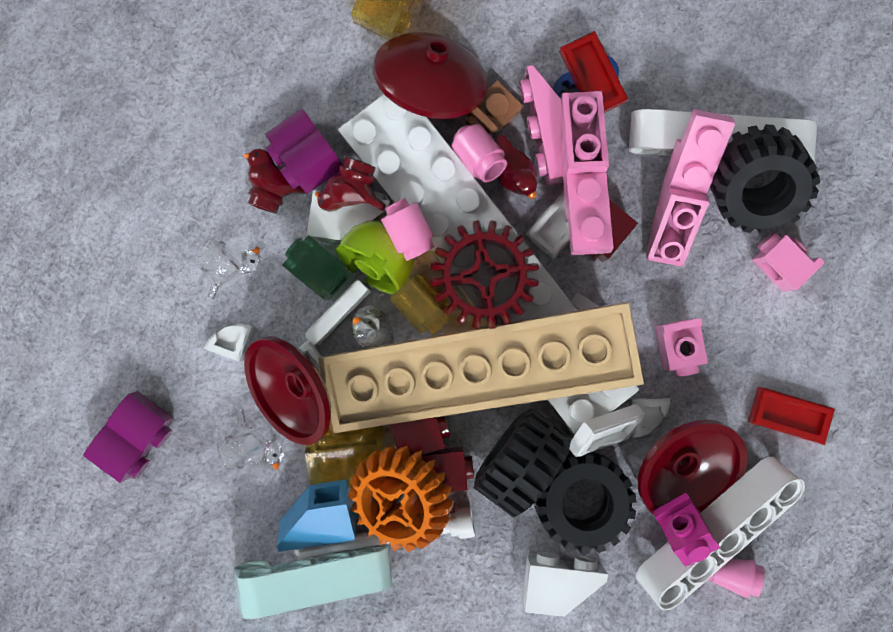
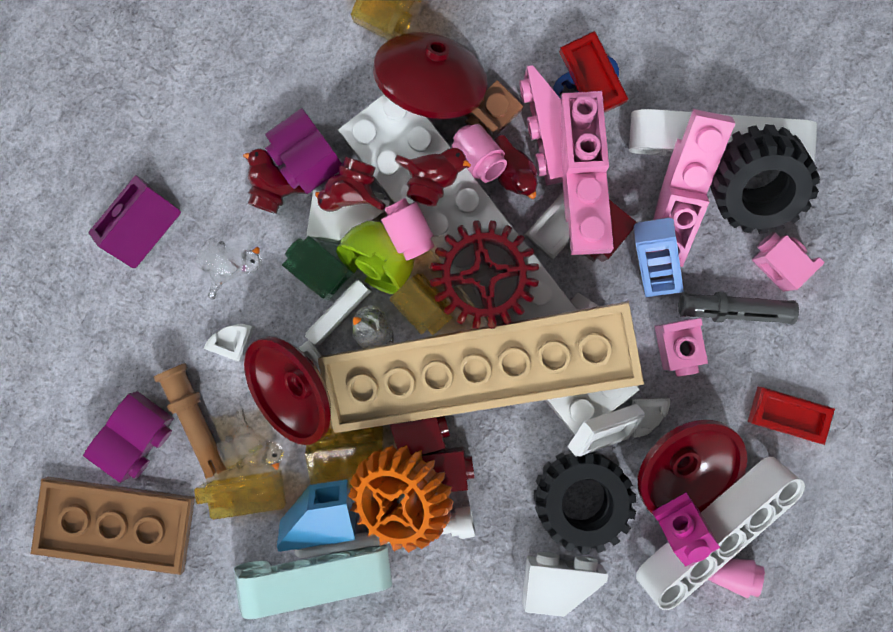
(112, 525): none -> medium nougat tile
(134, 223): none -> magenta panel
(185, 403): none -> medium nougat pin
(242, 494): none -> clear yellow bracket
(432, 174): none -> dark red animal
(522, 463): black tyre -> none
(656, 236): none -> light blue slope
(738, 308): none -> dark grey pin

